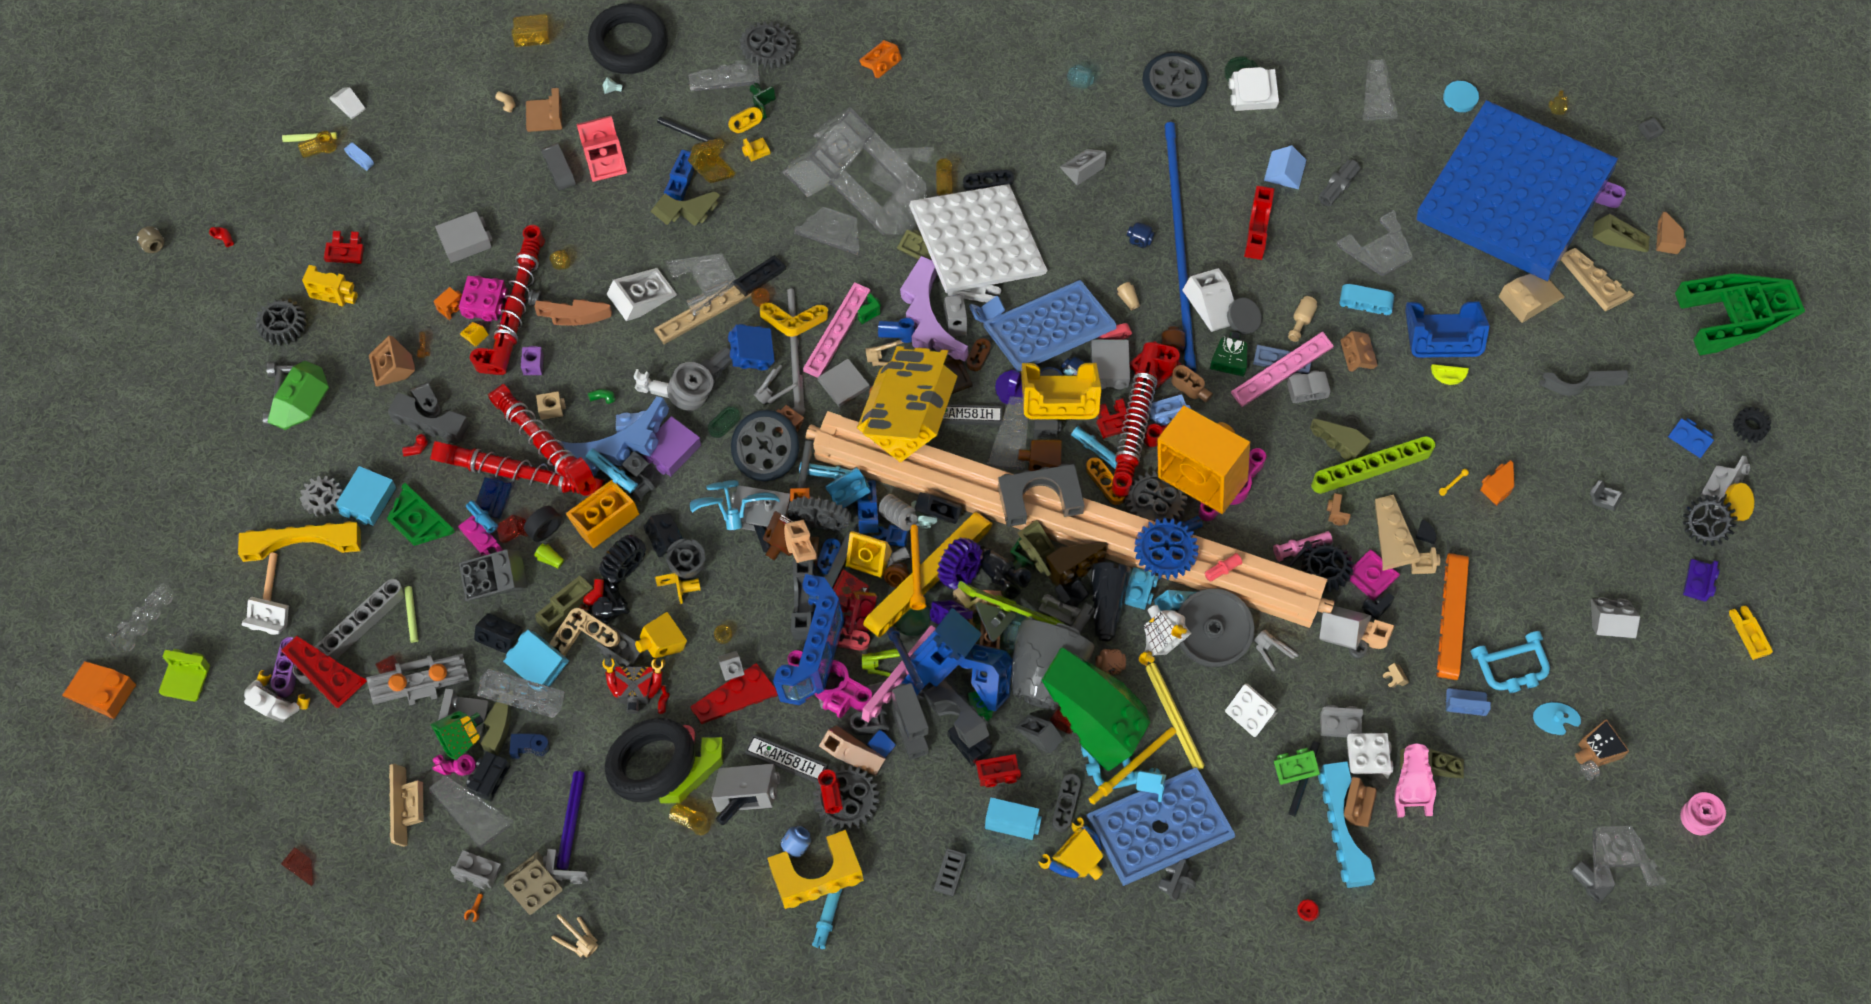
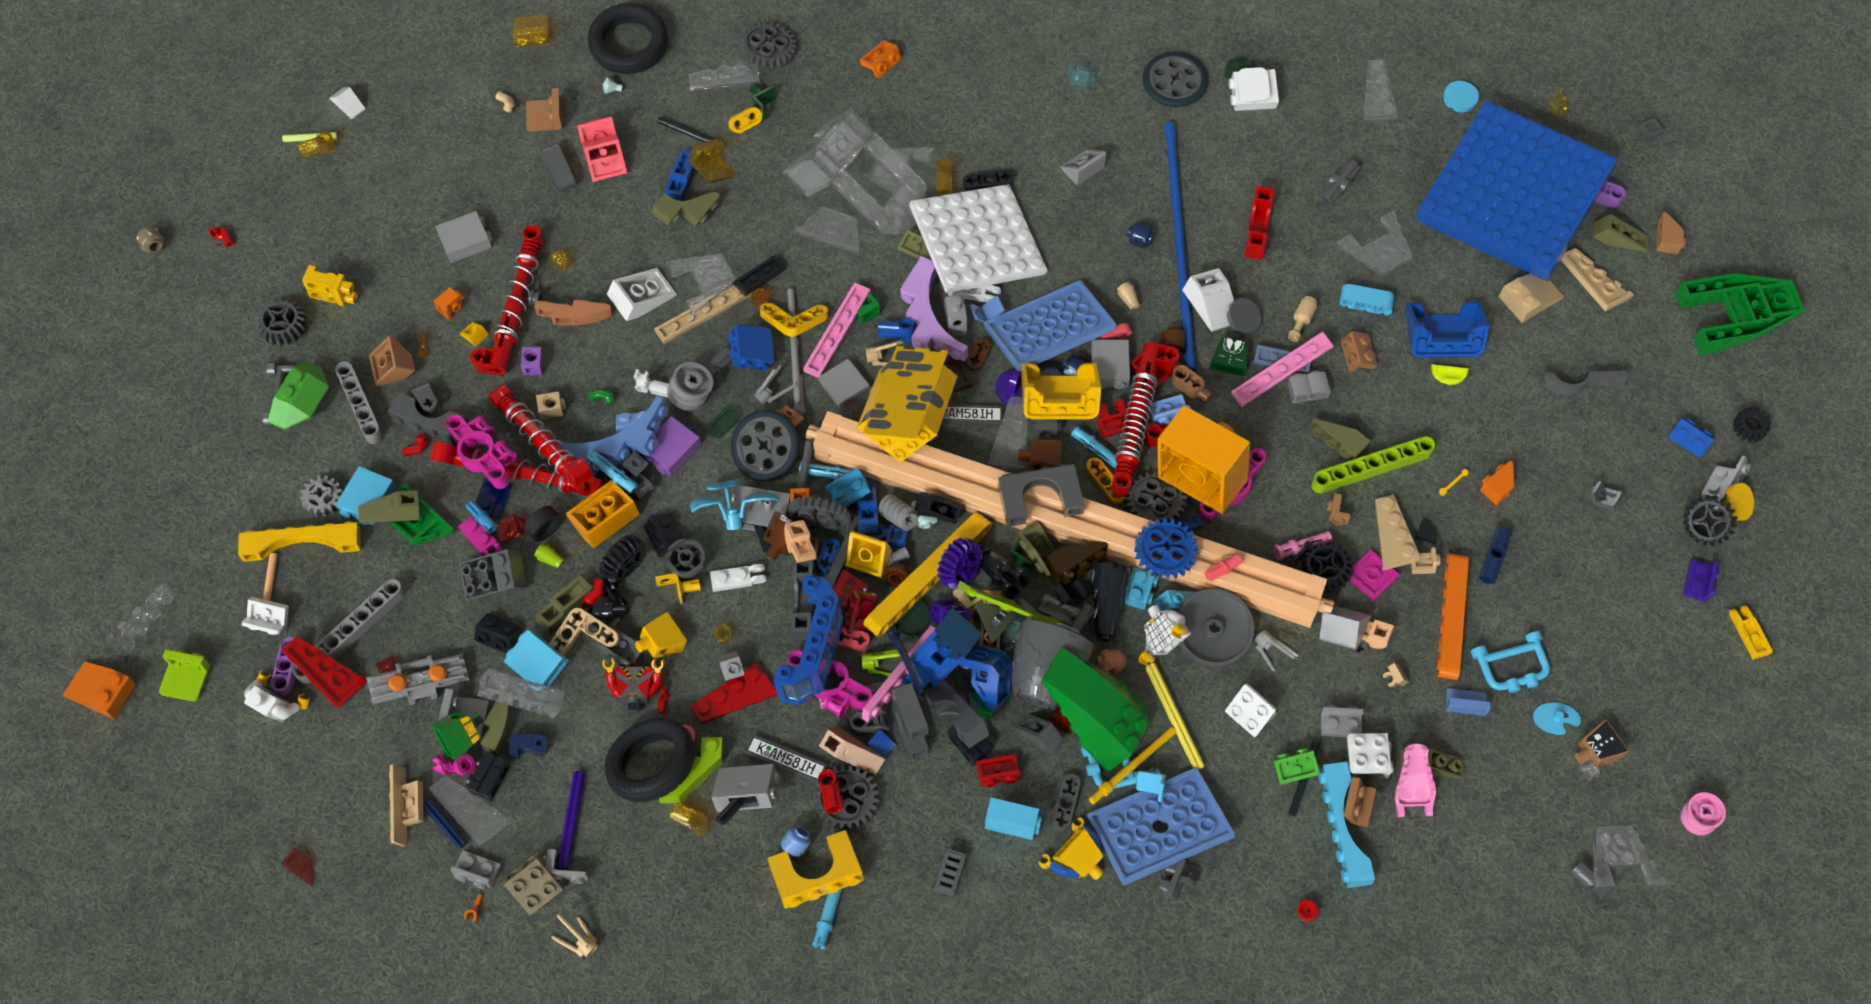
(344, 252): red plate -> none
(357, 395): none -> light grey beam
(359, 156): light blue beam -> none
(393, 507): none -> olive slope
(411, 614): yellowish green piece -> none
(443, 822): none -> dark blue axle
(483, 298): dark pink brick -> none
(490, 464): none -> dark pink piece
(736, 577): none -> white hinge
(755, 149): yellow bracket -> none
(917, 601): light orange piece -> none
(1285, 167): light blue slope -> none
(1379, 607): black bracket -> none
(1493, 564): none -> dark blue piece
(1614, 617): light grey slope -> none

